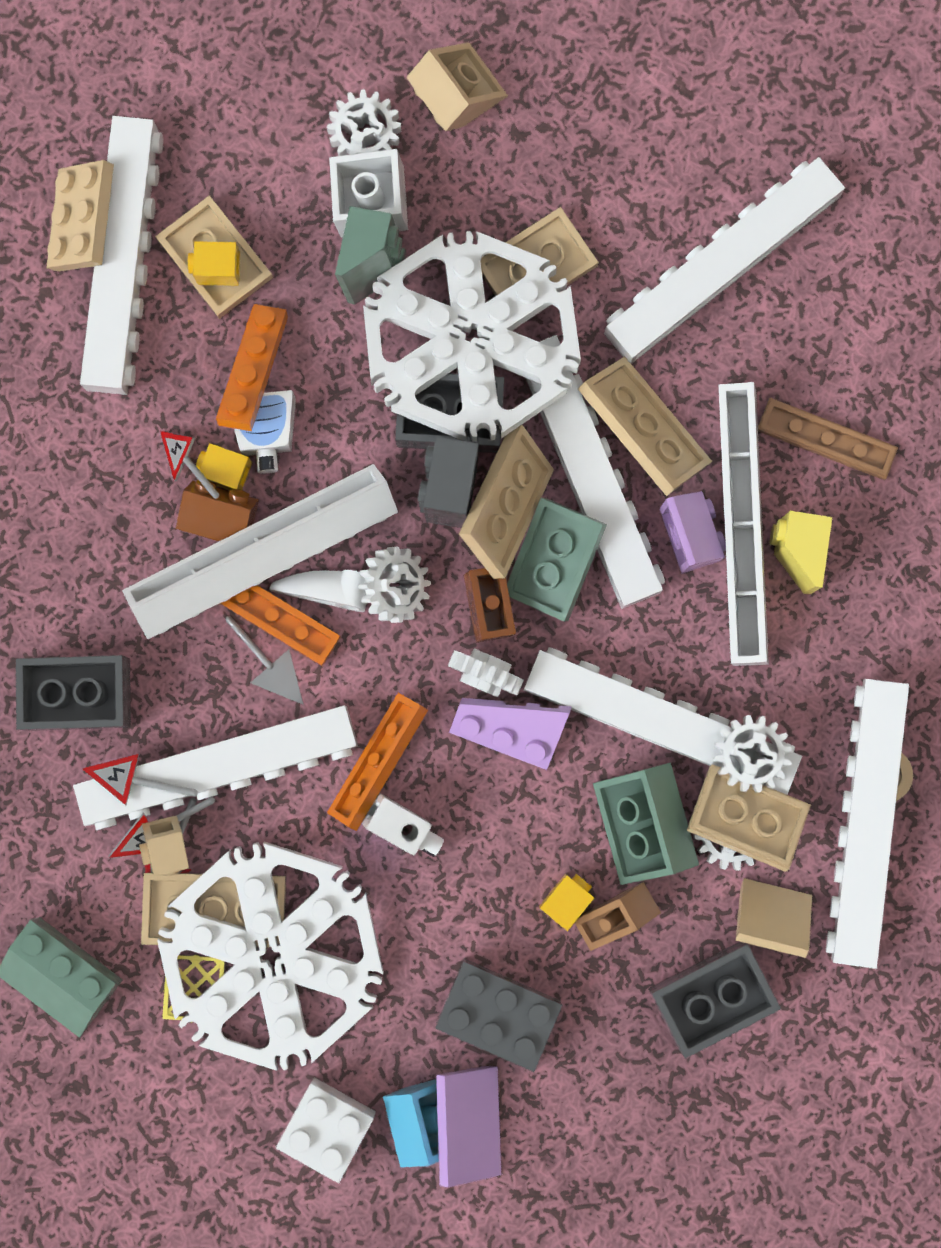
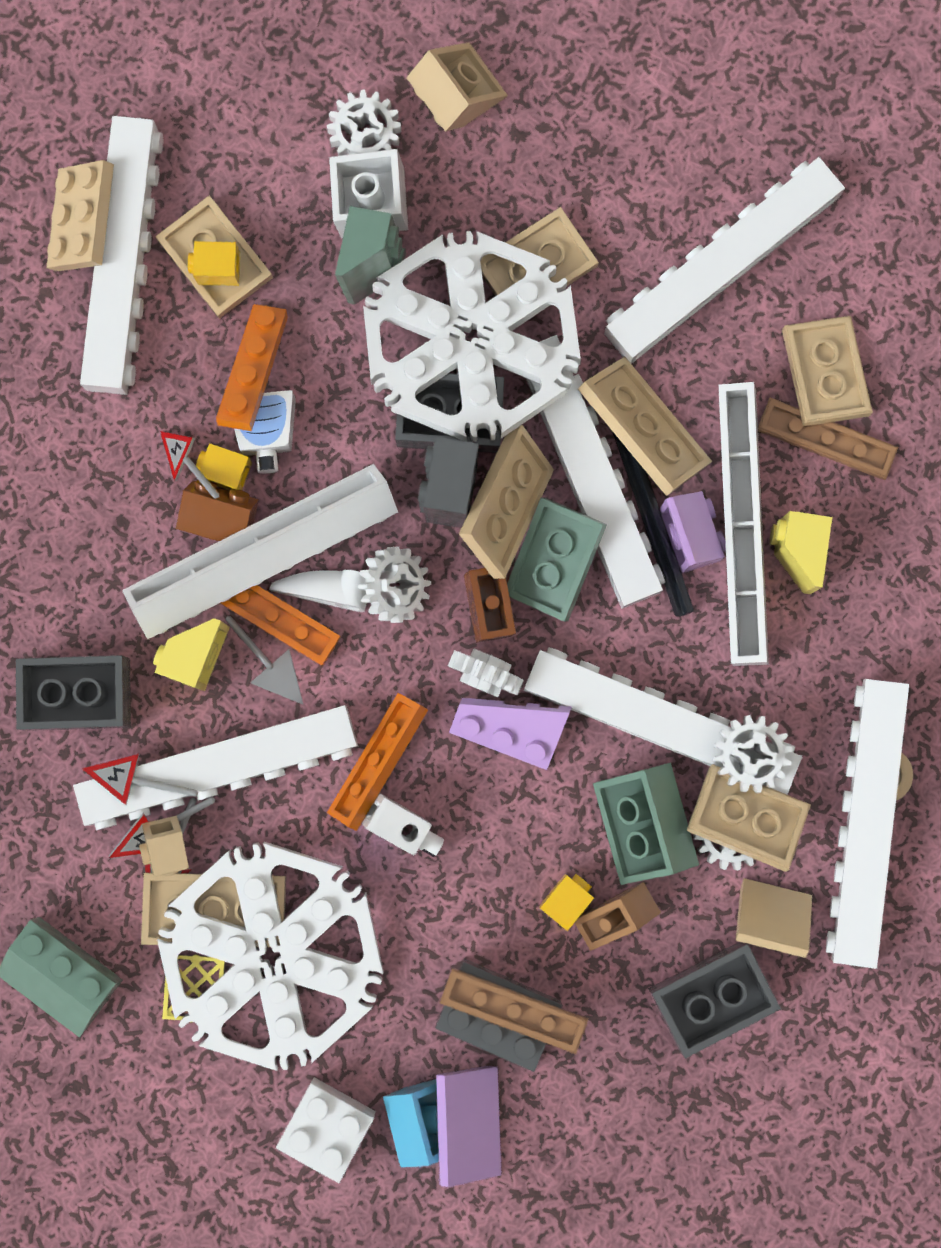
(192, 654): none -> light yellow slope
(514, 1010): none -> medium nougat tile
(656, 532): none -> black axle
(827, 371): none -> tan tile

